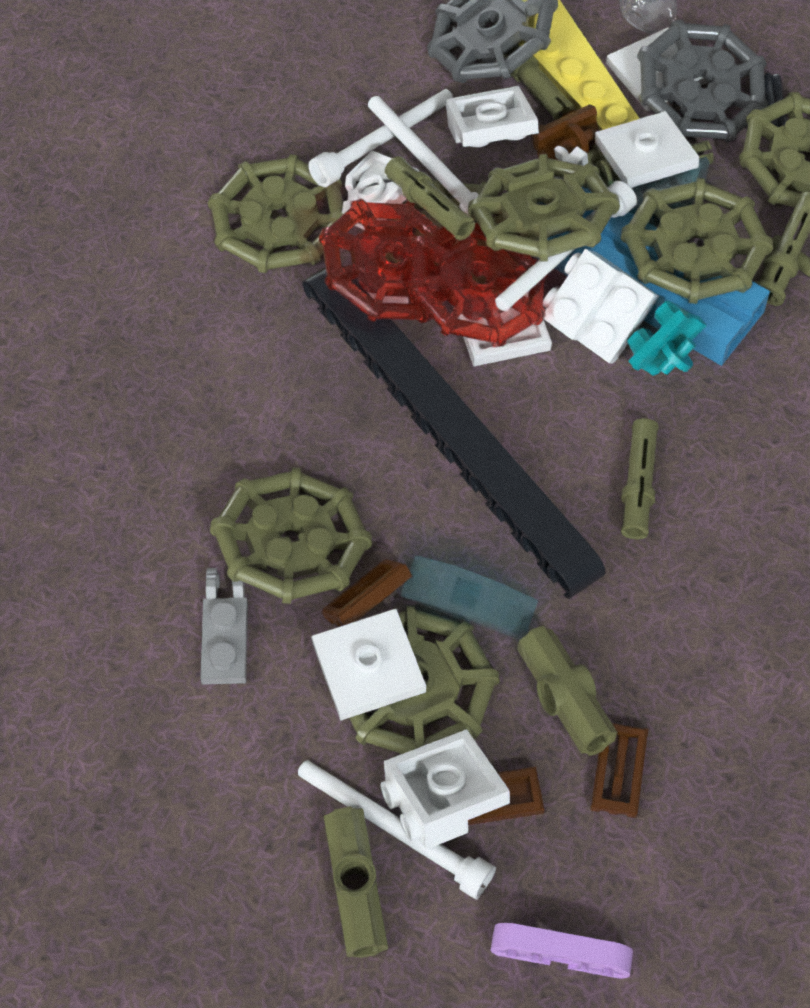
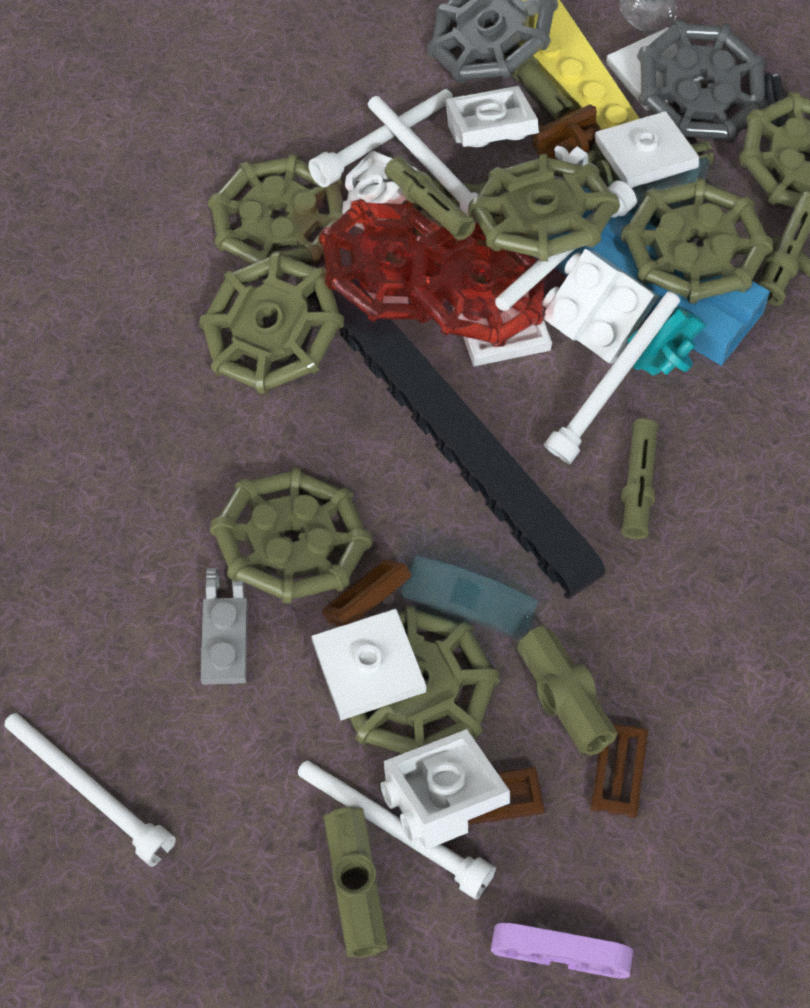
(145, 837): none -> white piece
(282, 338): none -> olive plate
(566, 440): none -> white piece

